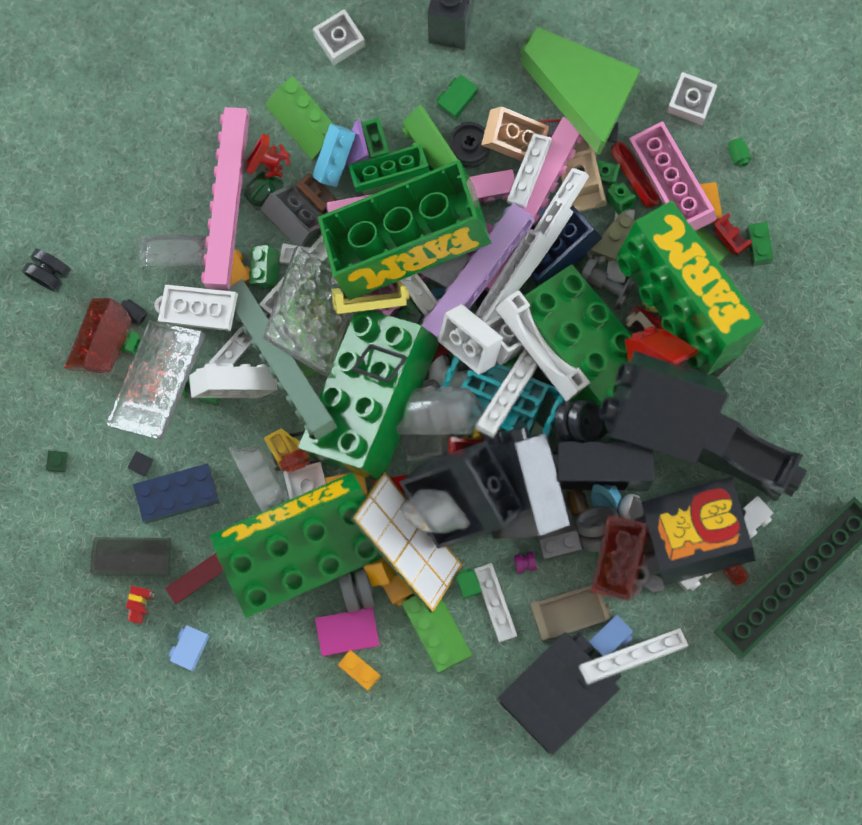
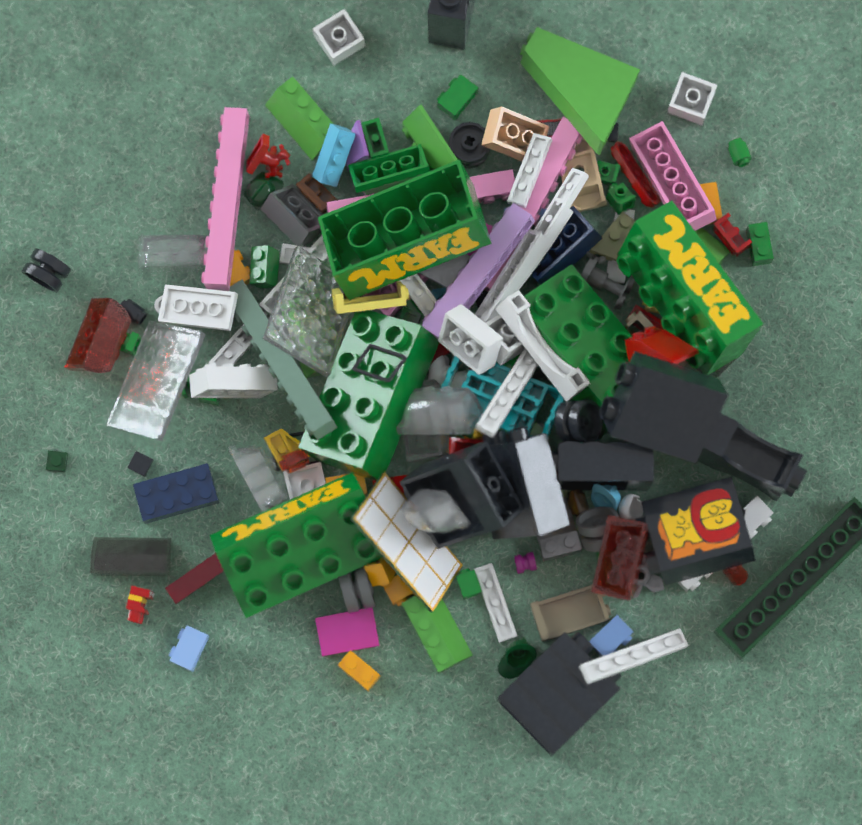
(516, 659): none -> dark green piece

